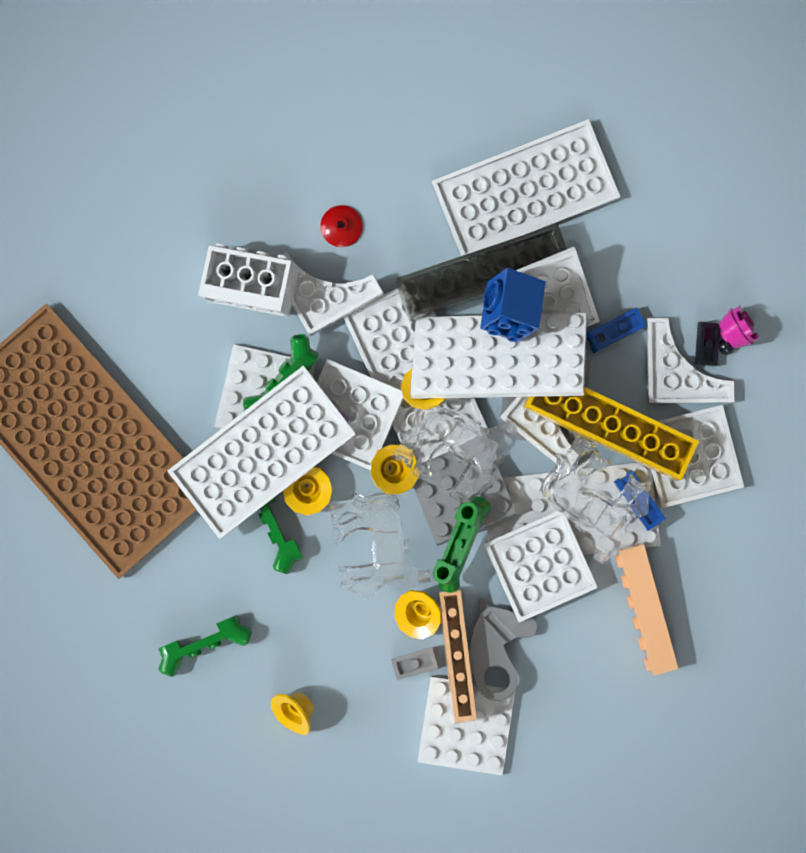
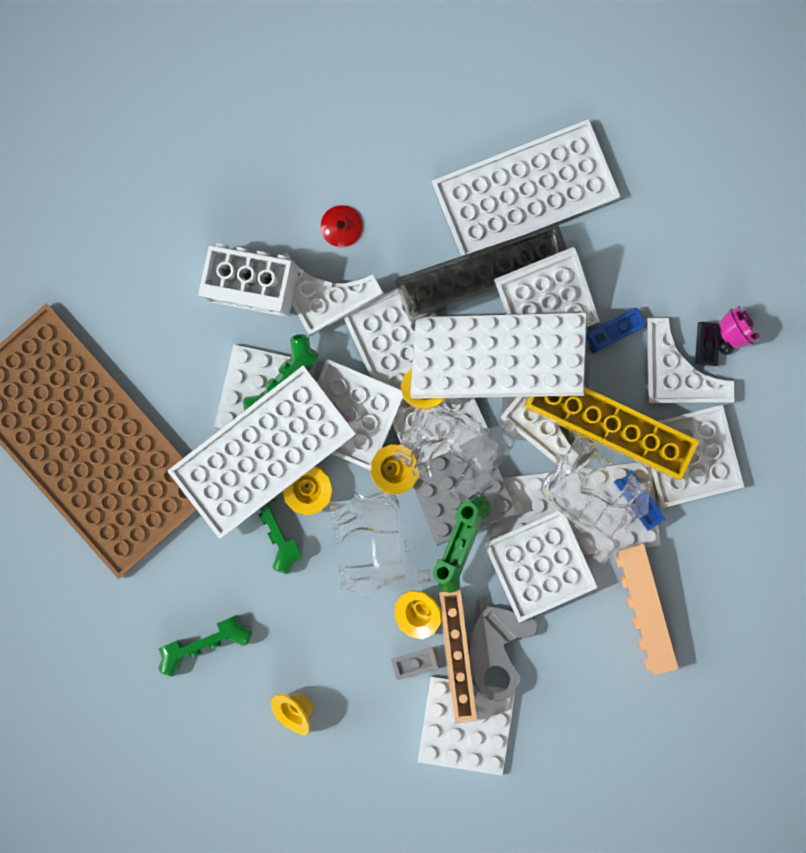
(512, 305): blue brick -> none

